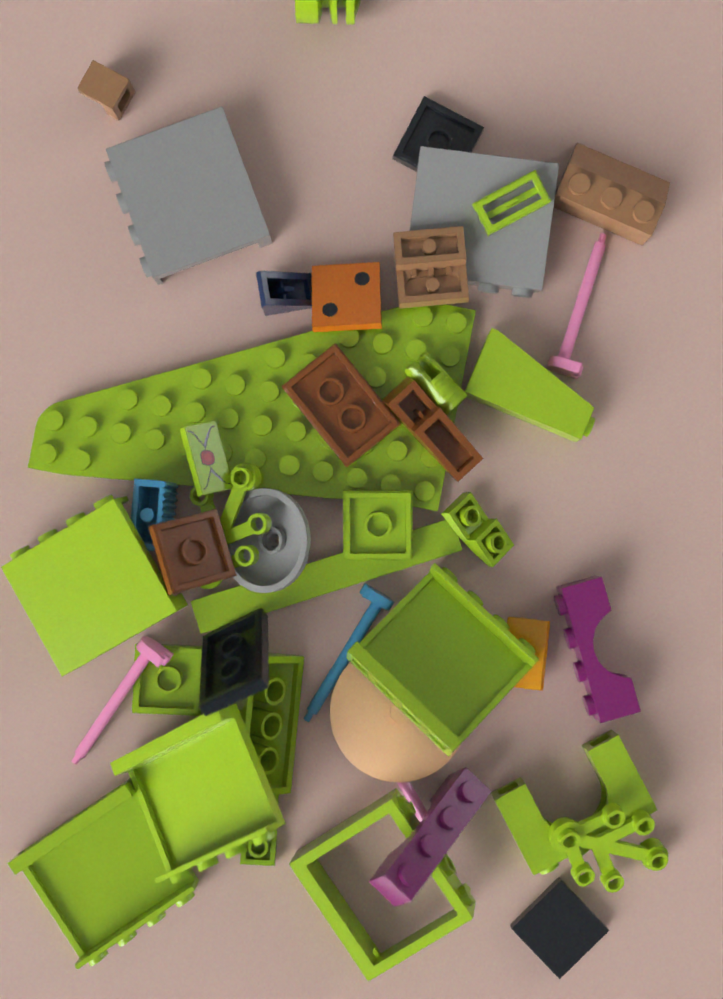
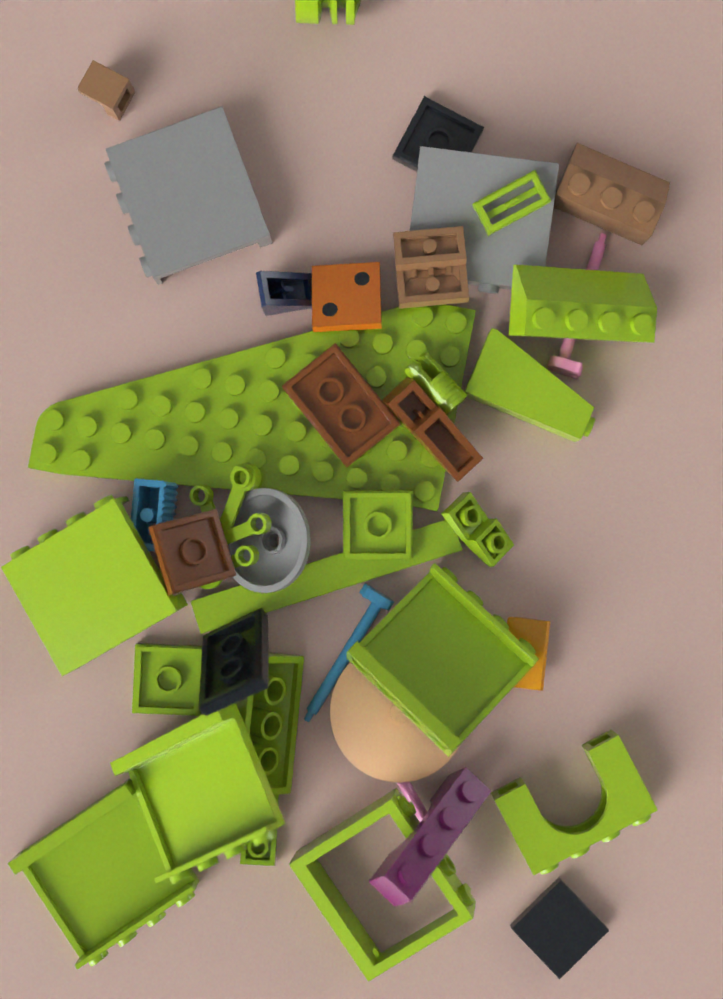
(149, 651): bright pink piece -> none
(206, 458): lime tile -> none
(569, 835): lime plant -> none
(581, 304): none -> lime slope
(584, 606): magenta arch -> none

